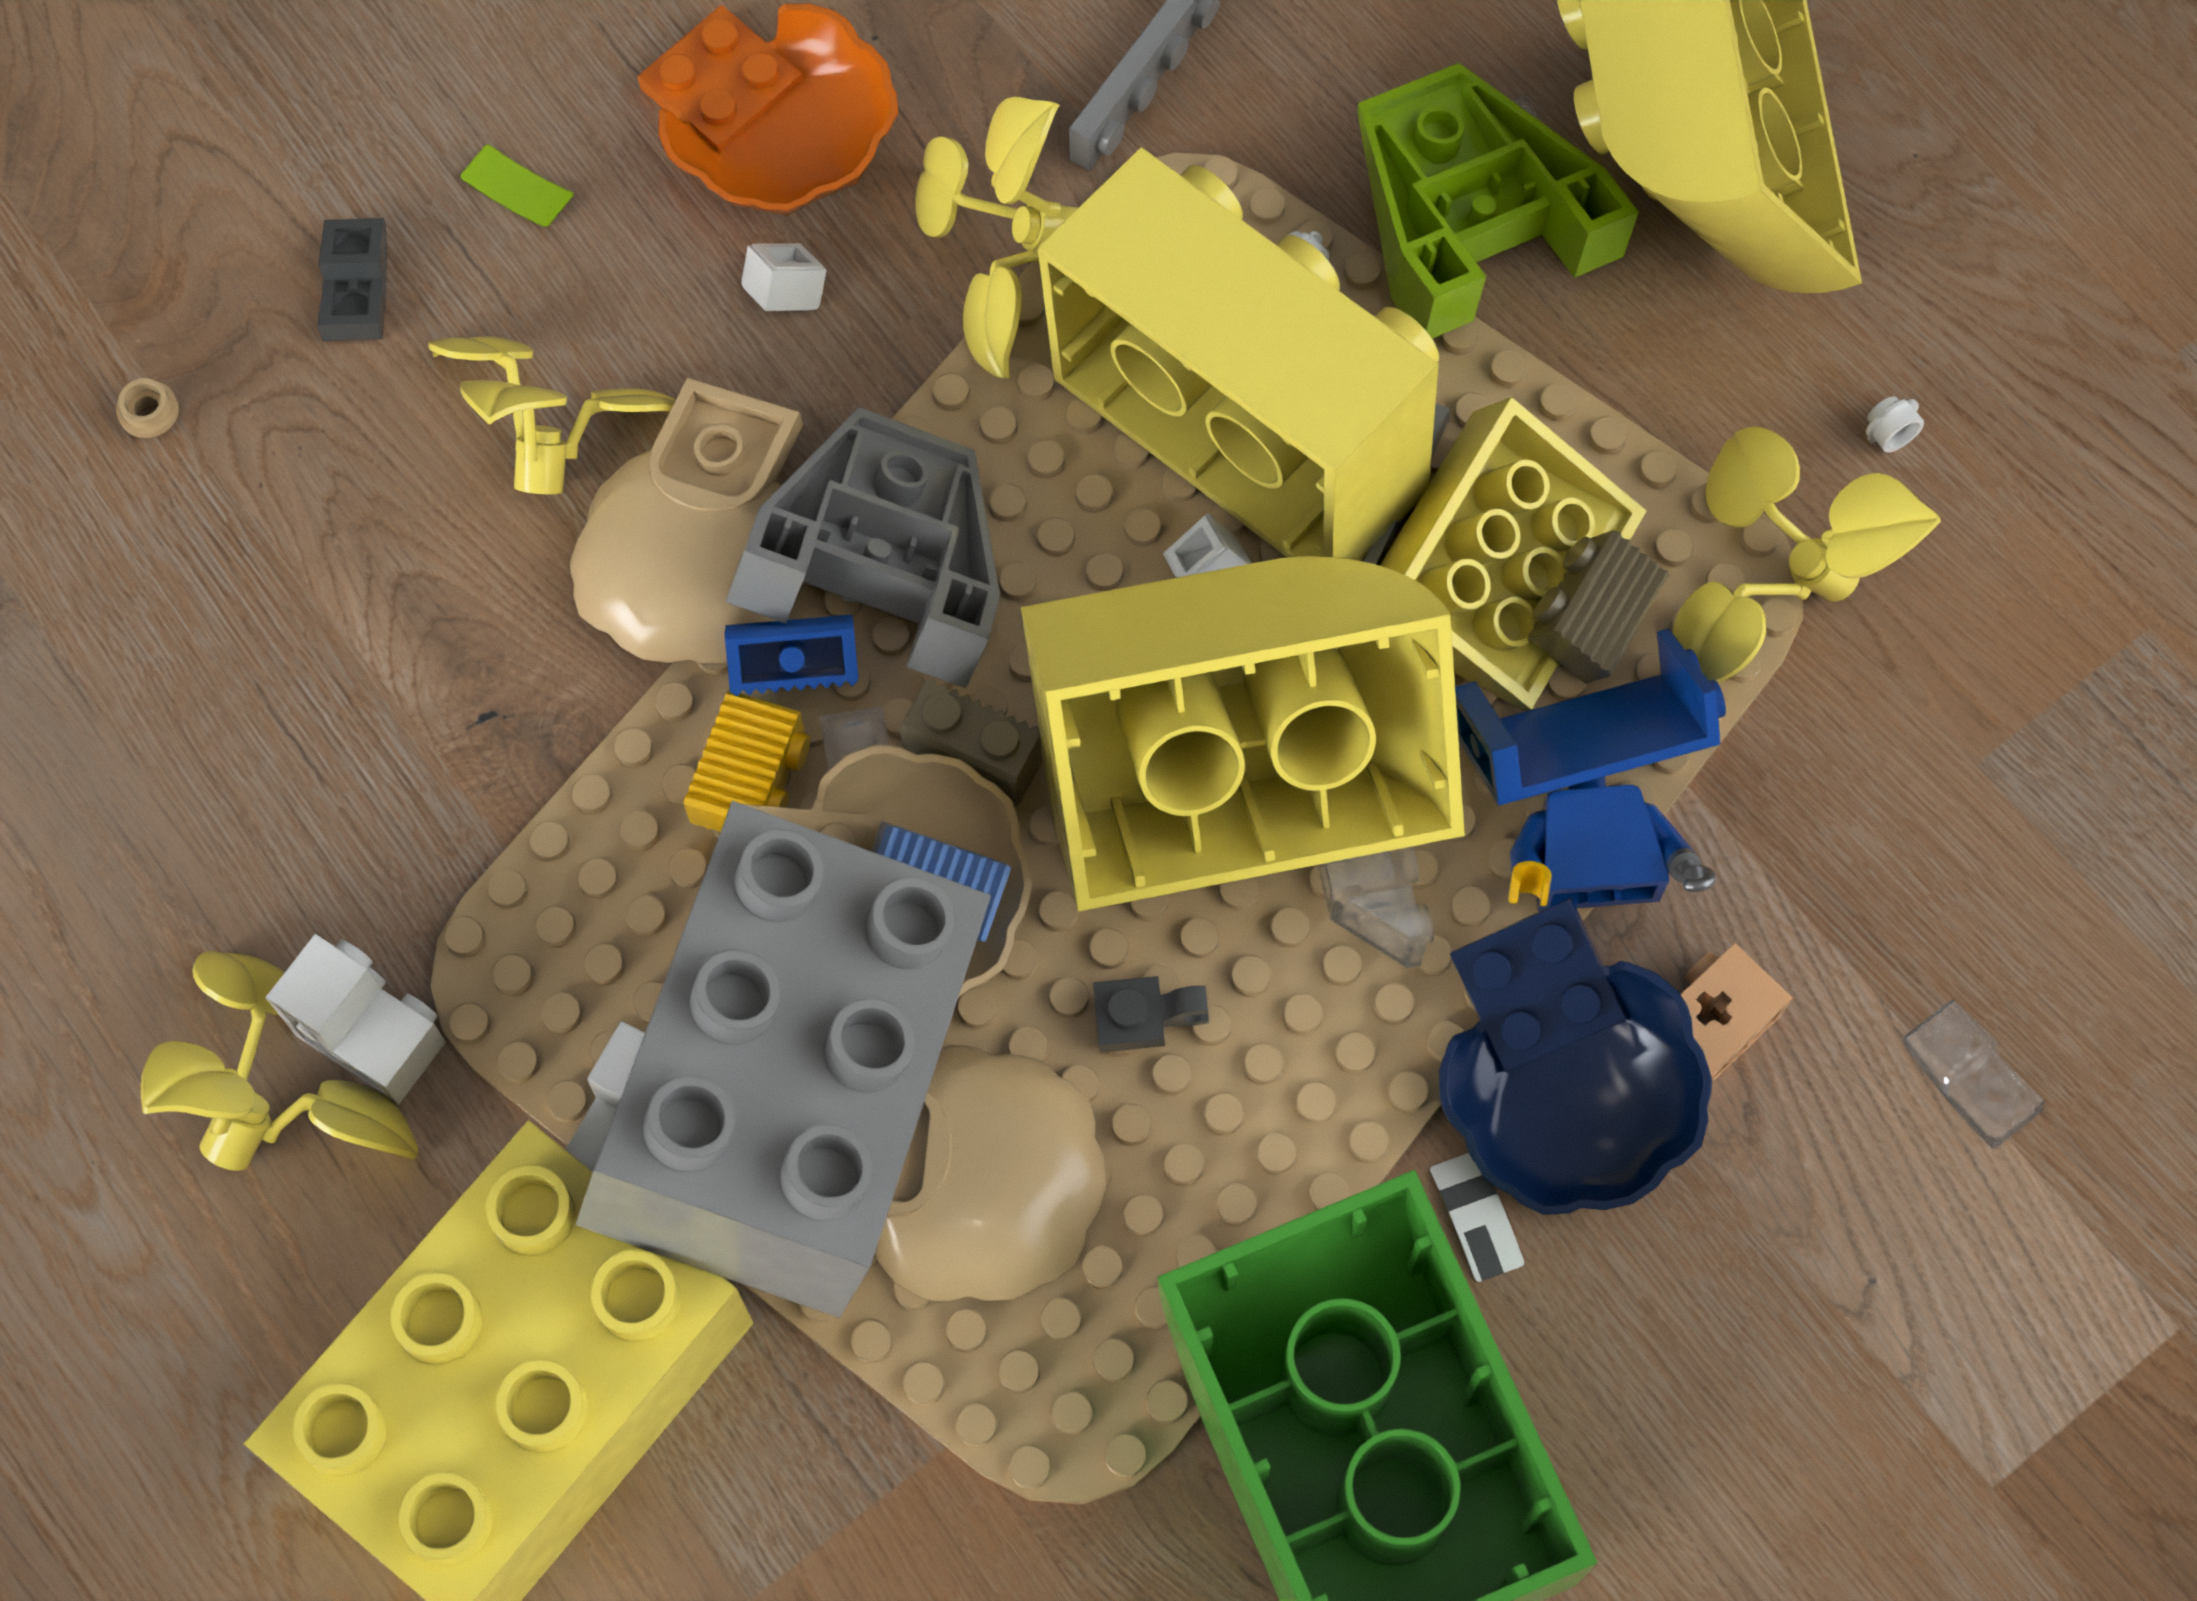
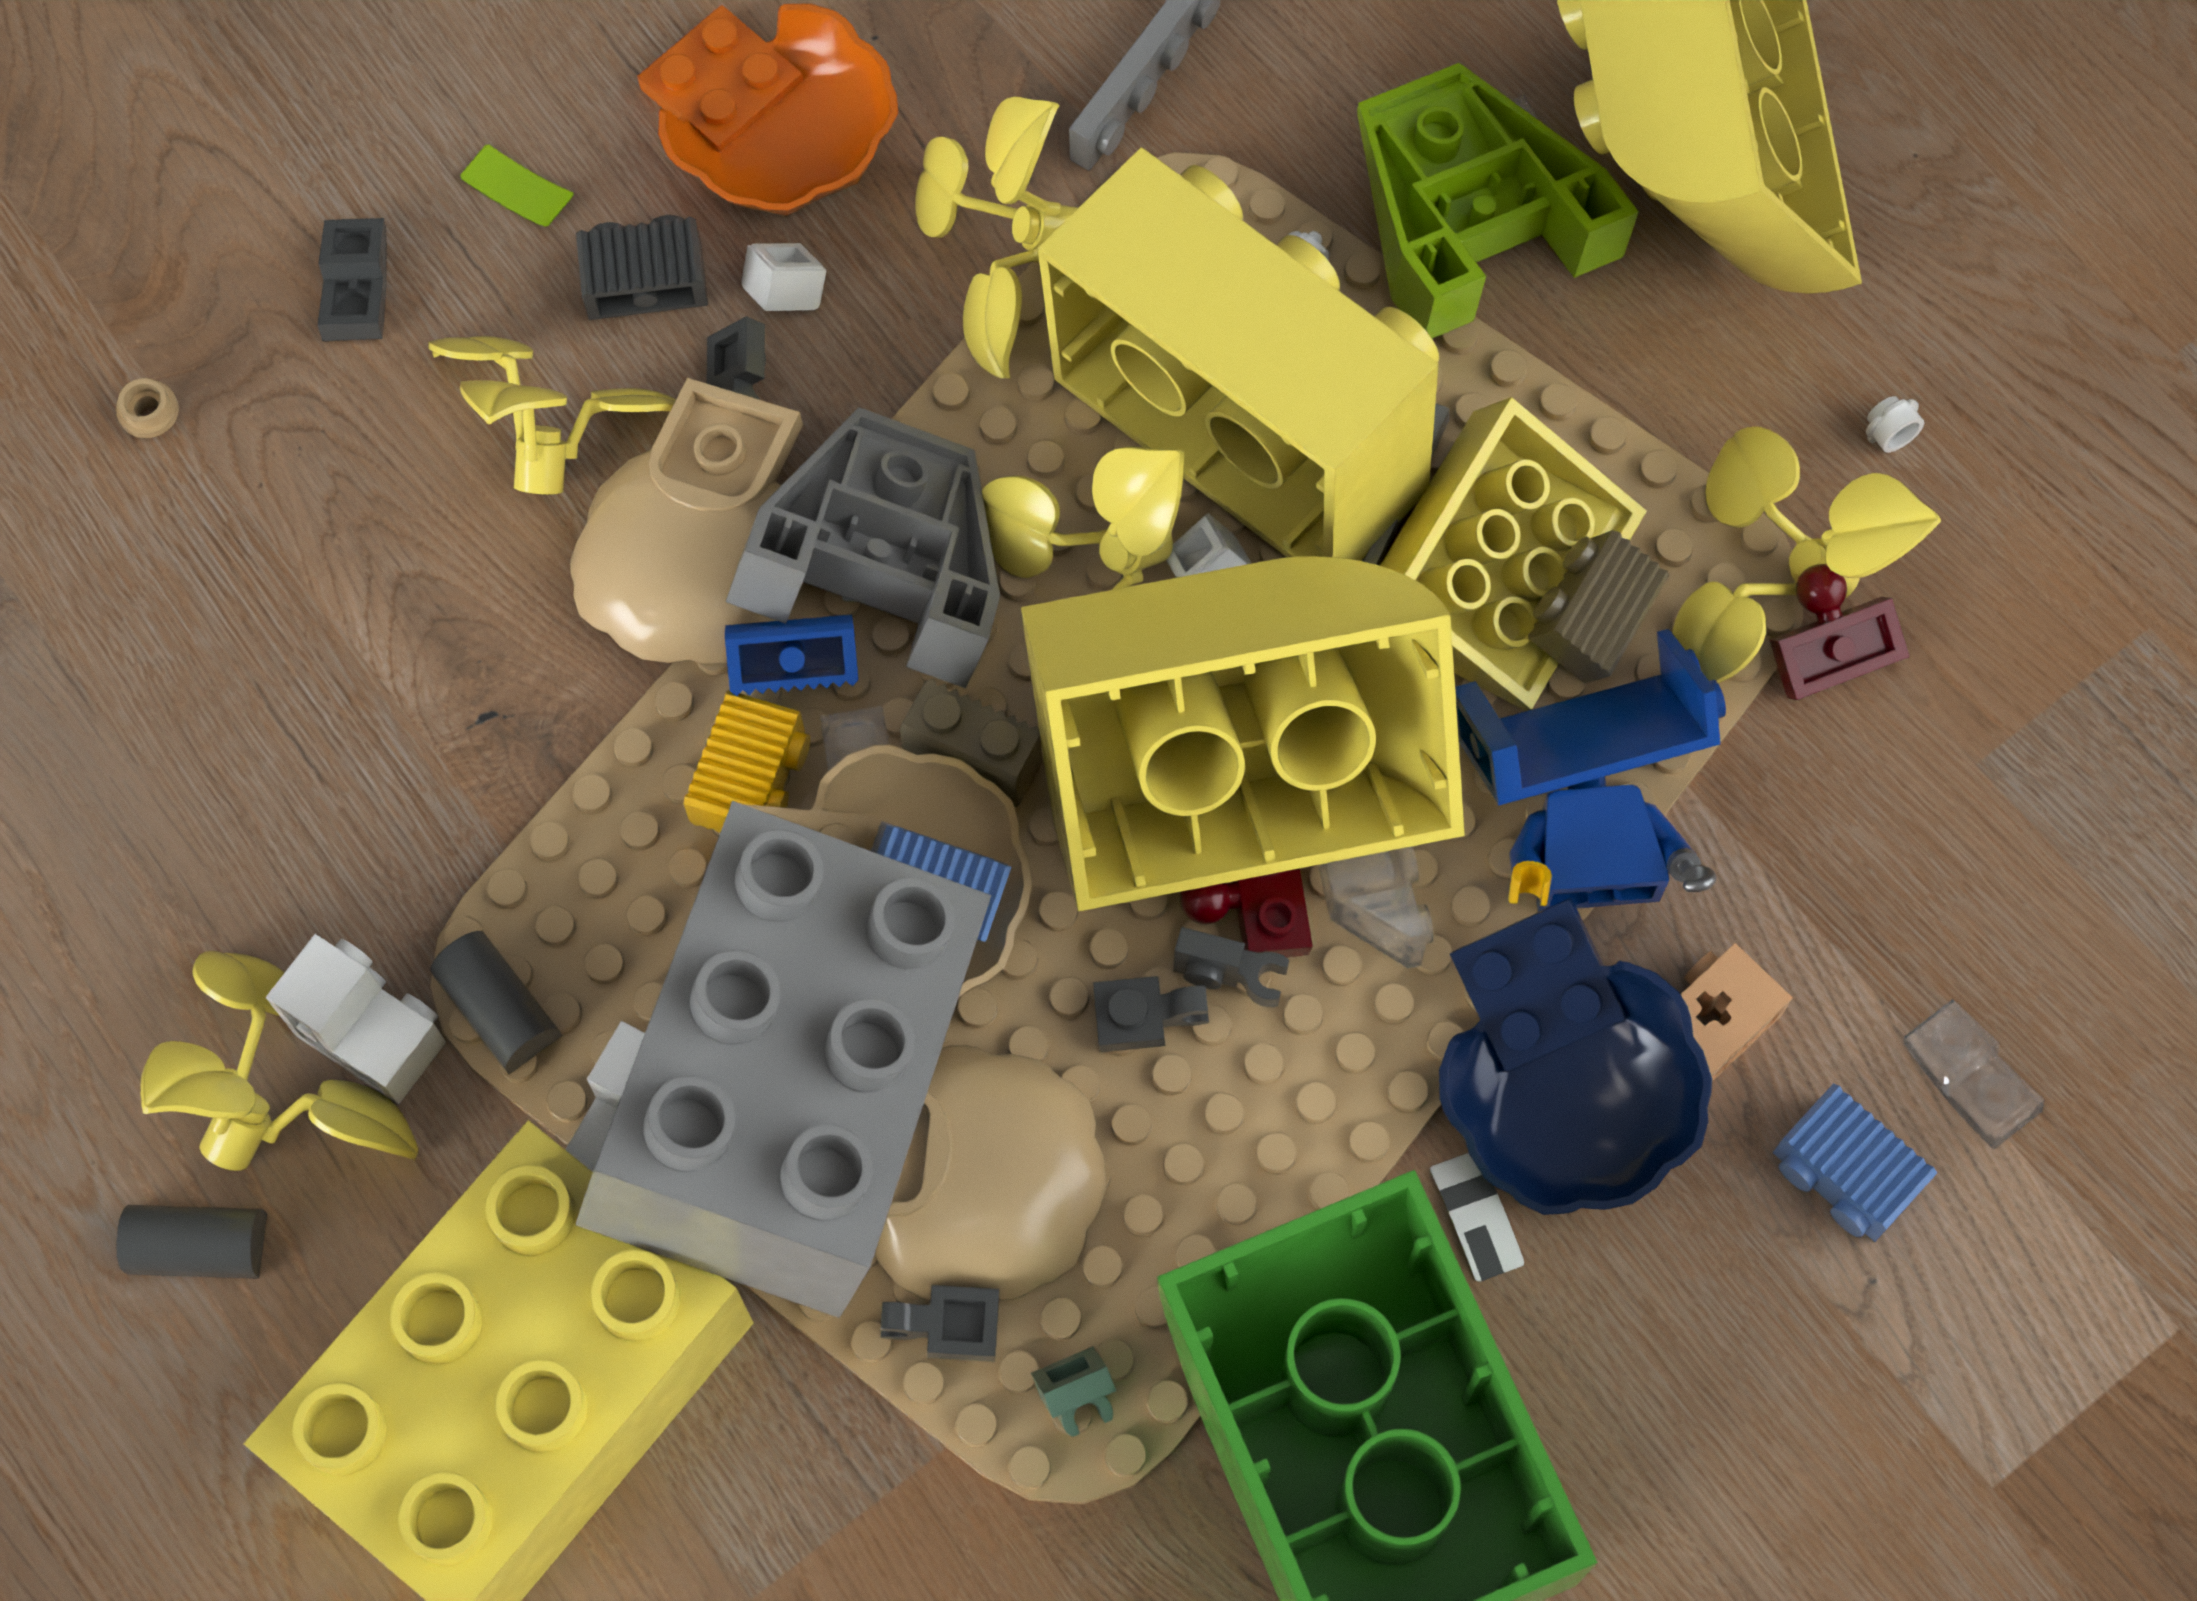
(191, 1241): none -> dark grey brick
(494, 1000): none -> dark grey brick
(641, 267): none -> dark grey brick
(737, 356): none -> dark grey plate
(957, 1322): none -> dark grey plate
(1073, 1383): none -> sand green tile
(1130, 488): none -> light yellow plant
(1218, 961): none -> dark grey plate
(1268, 911): none -> dark red plate
(1840, 642): none -> plate
(1852, 1164): none -> medium blue brick

